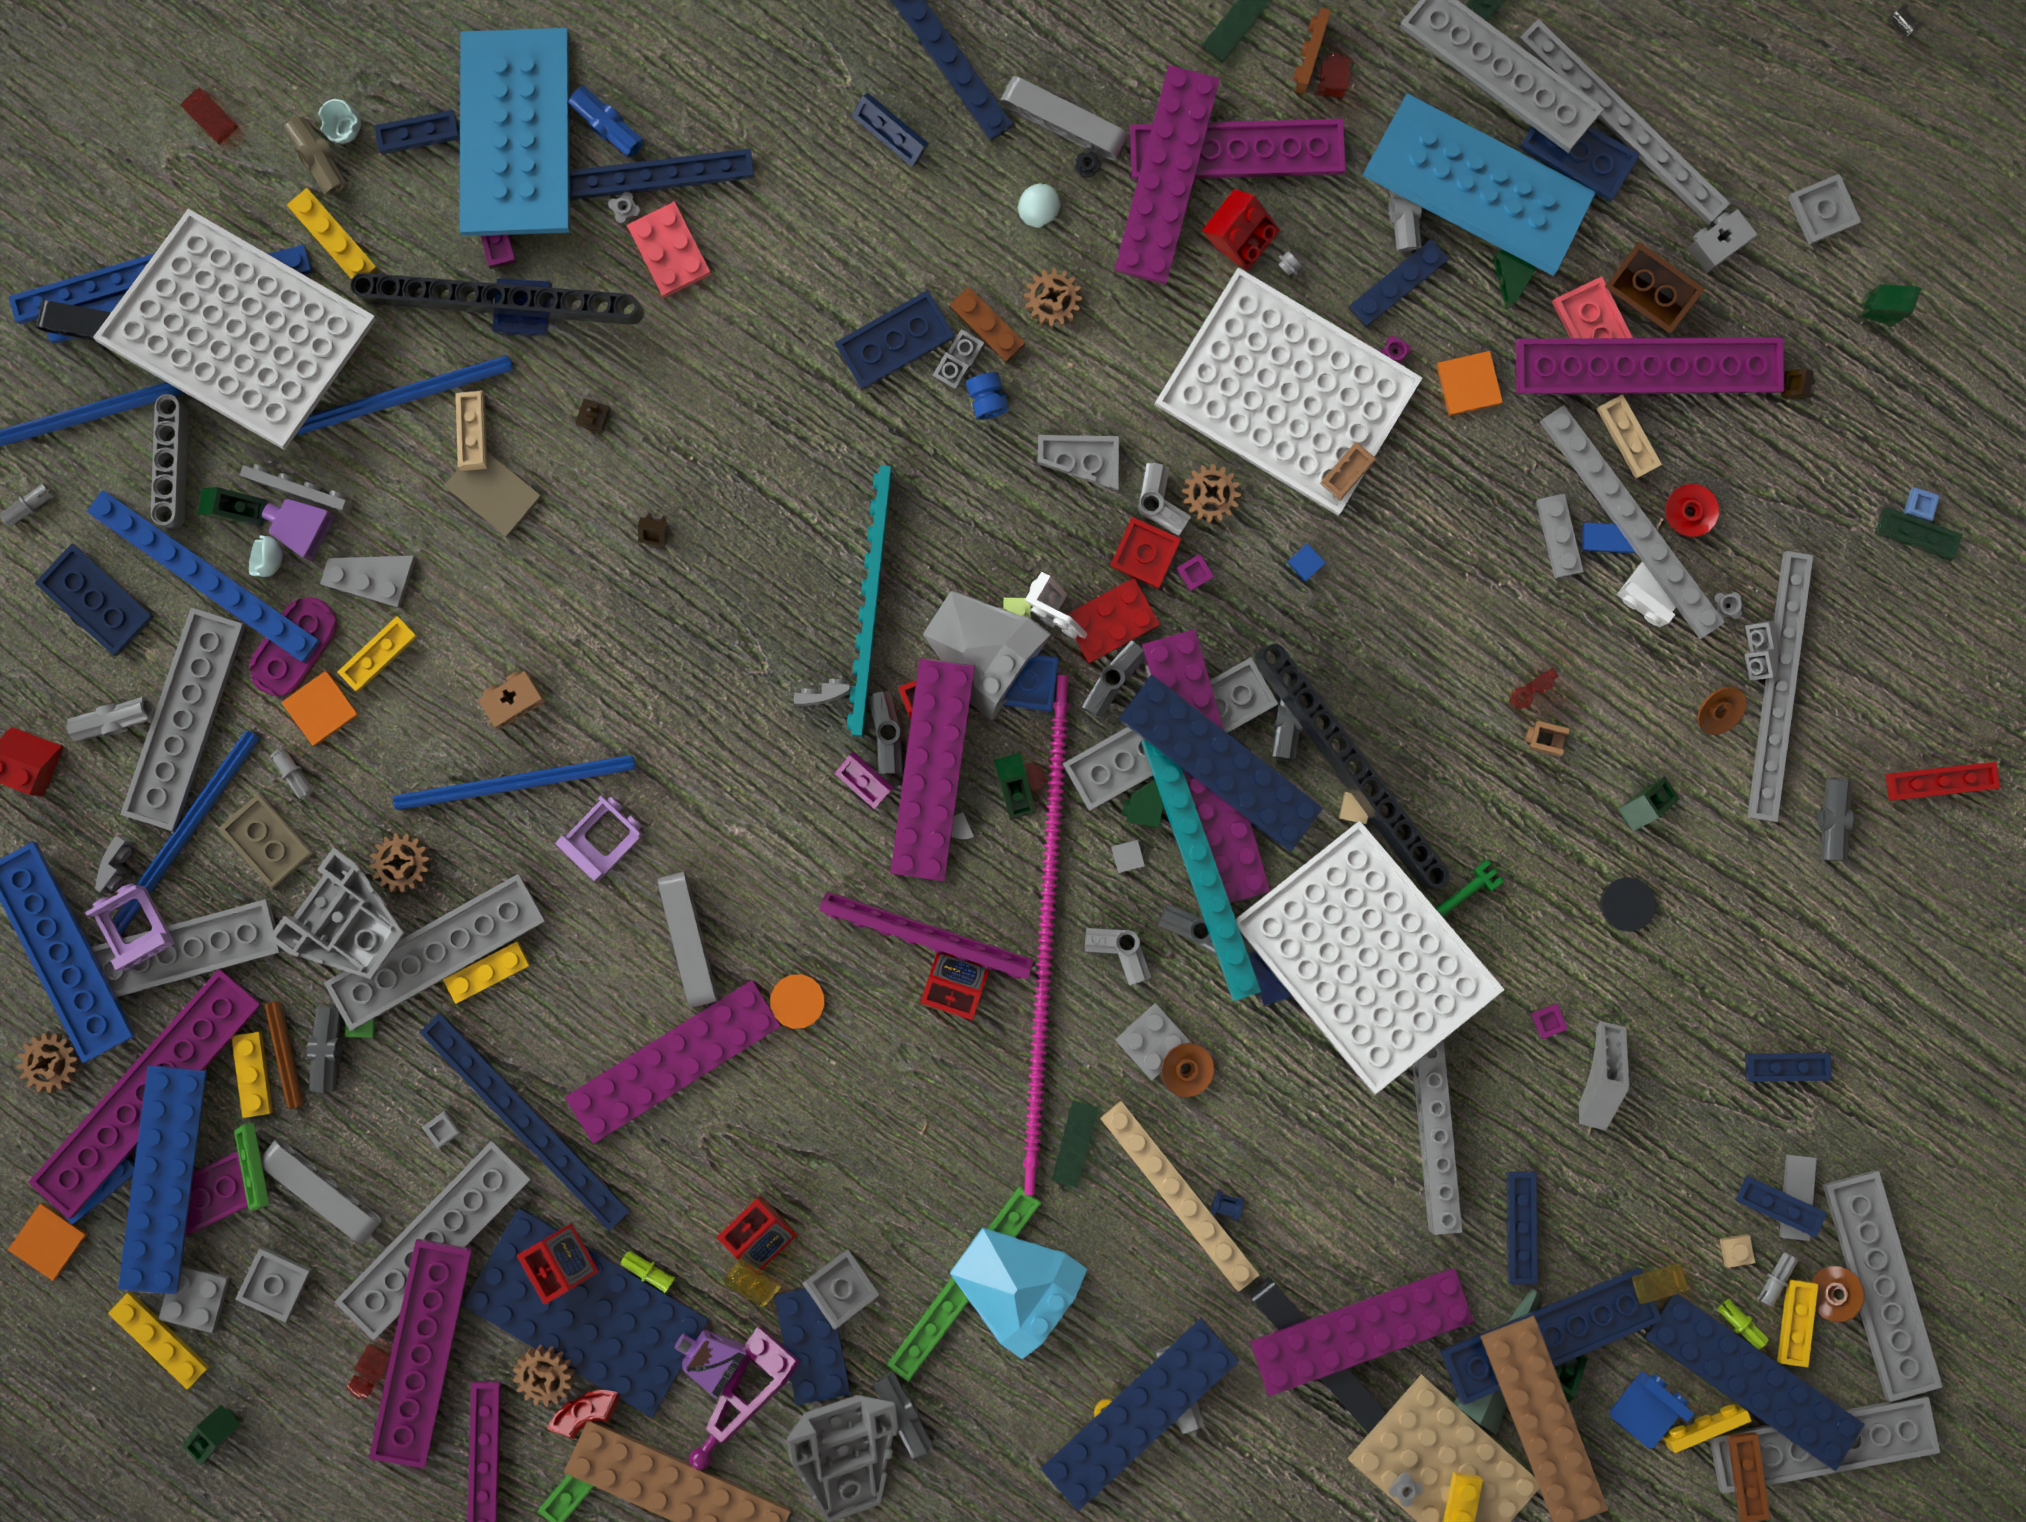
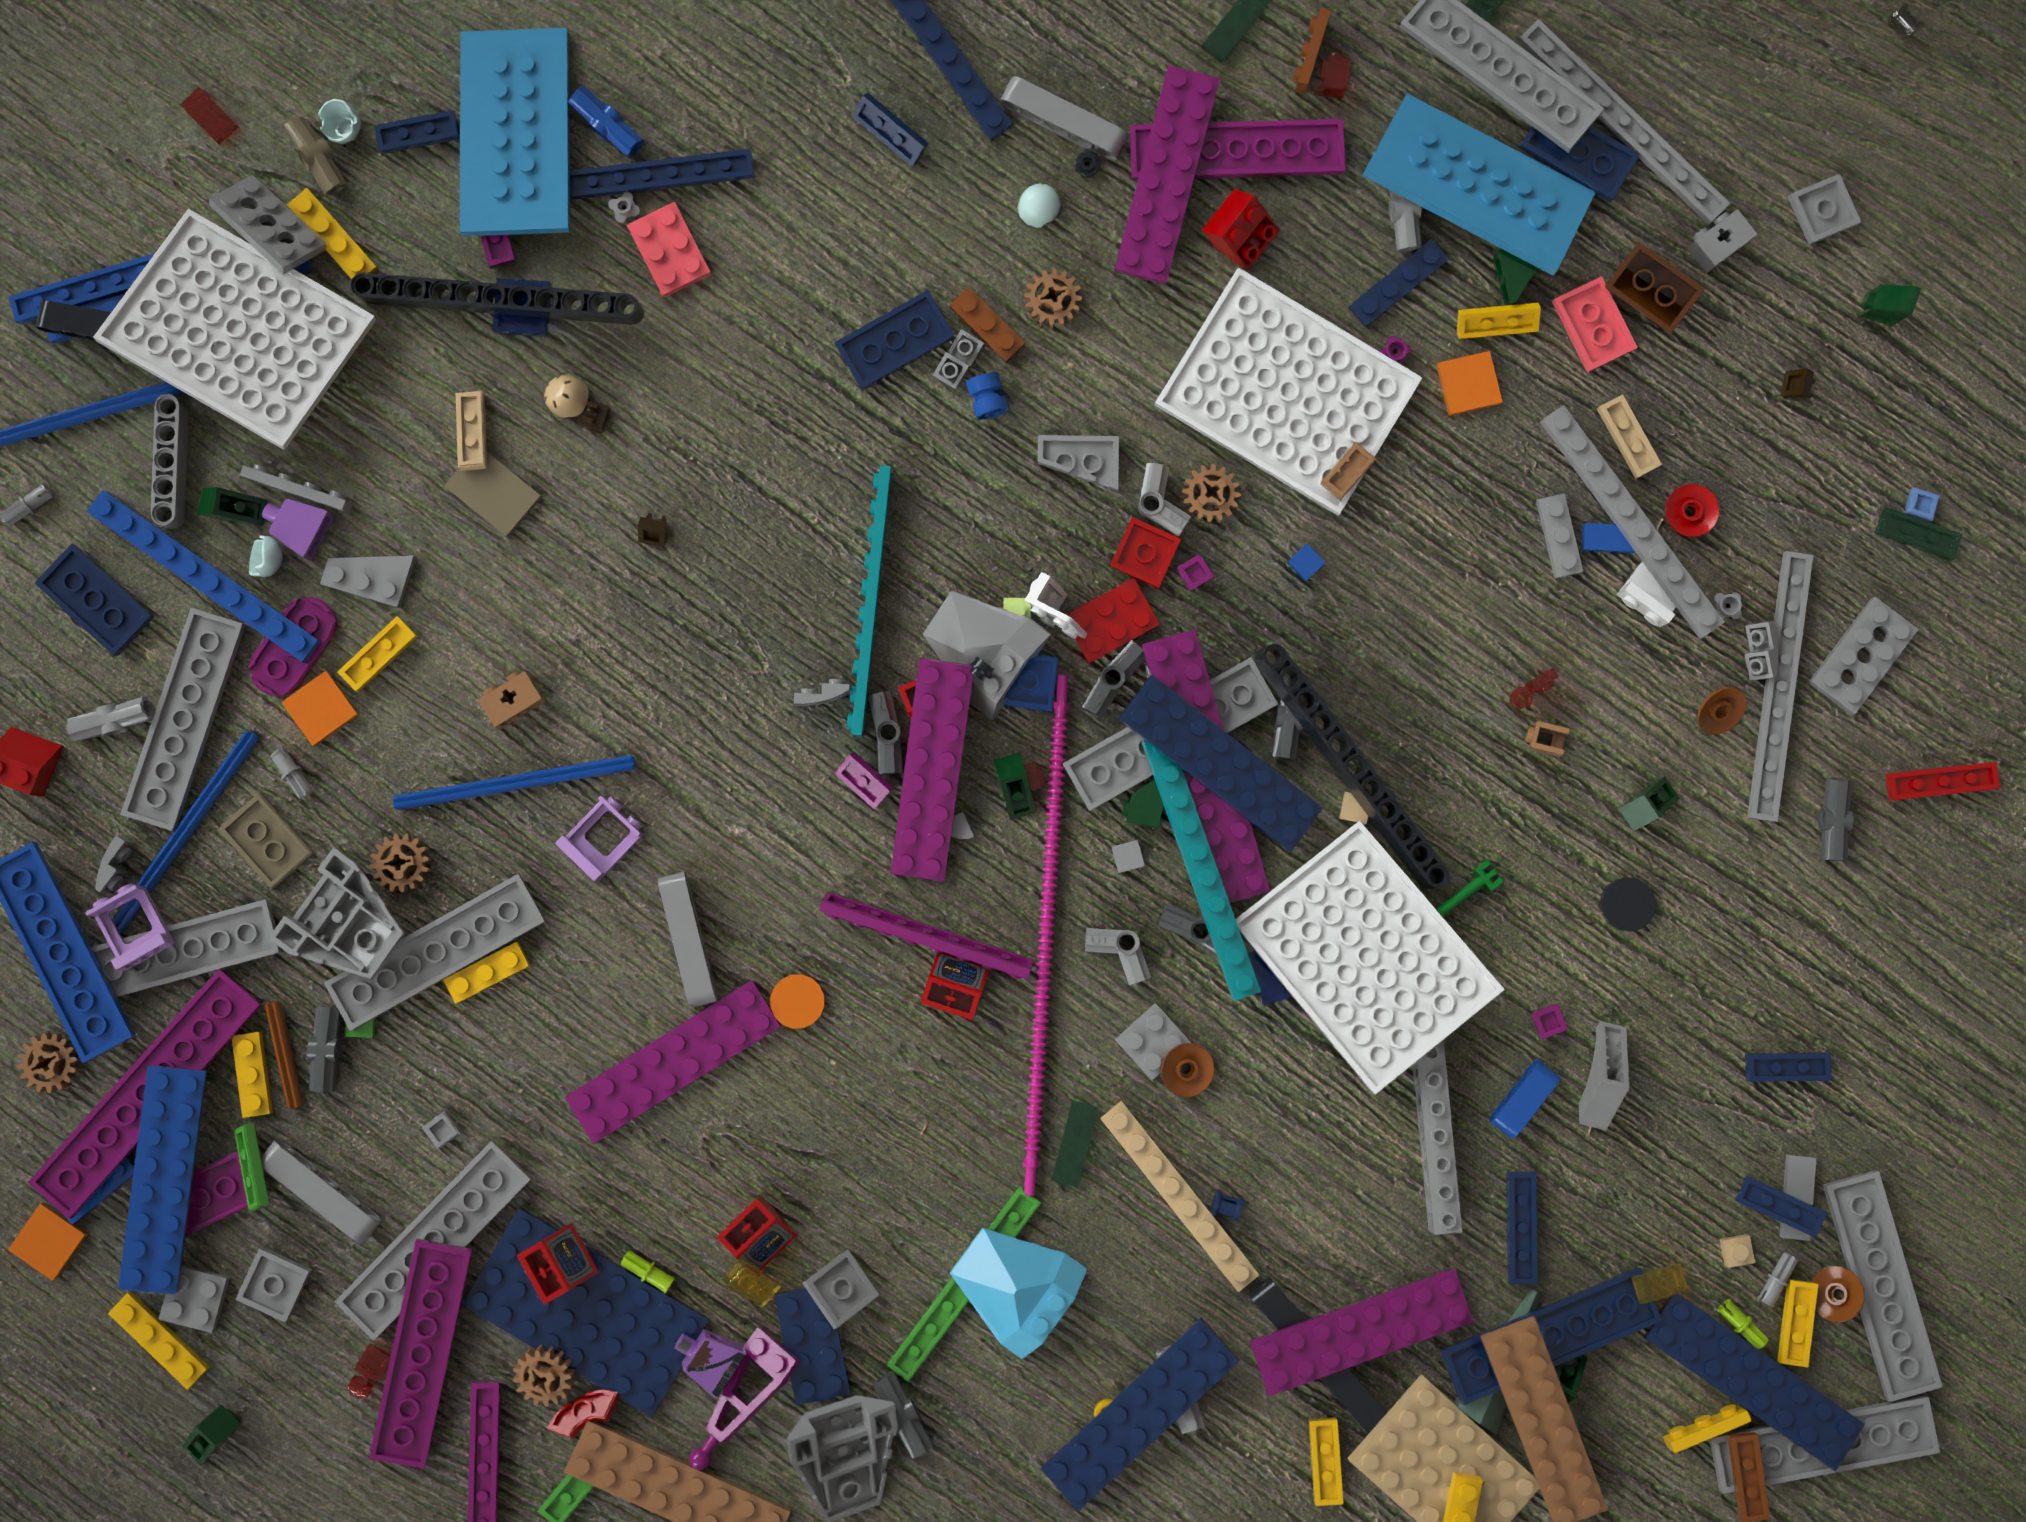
(265, 238): none -> light grey plate
(406, 393): blue axle -> none
(524, 1121): dark blue plate -> none
(560, 389): none -> tan helmet
(981, 669): none -> black plate
(1289, 264): light grey plate -> none
(1325, 1461): none -> yellow plate
(1402, 1482): light grey plate -> none
(1498, 320): none -> yellow plate
(1524, 1099): none -> blue beam
(1649, 365): magenta plate -> none
(1649, 1409): blue bracket -> none
(1881, 655): none -> light grey plate

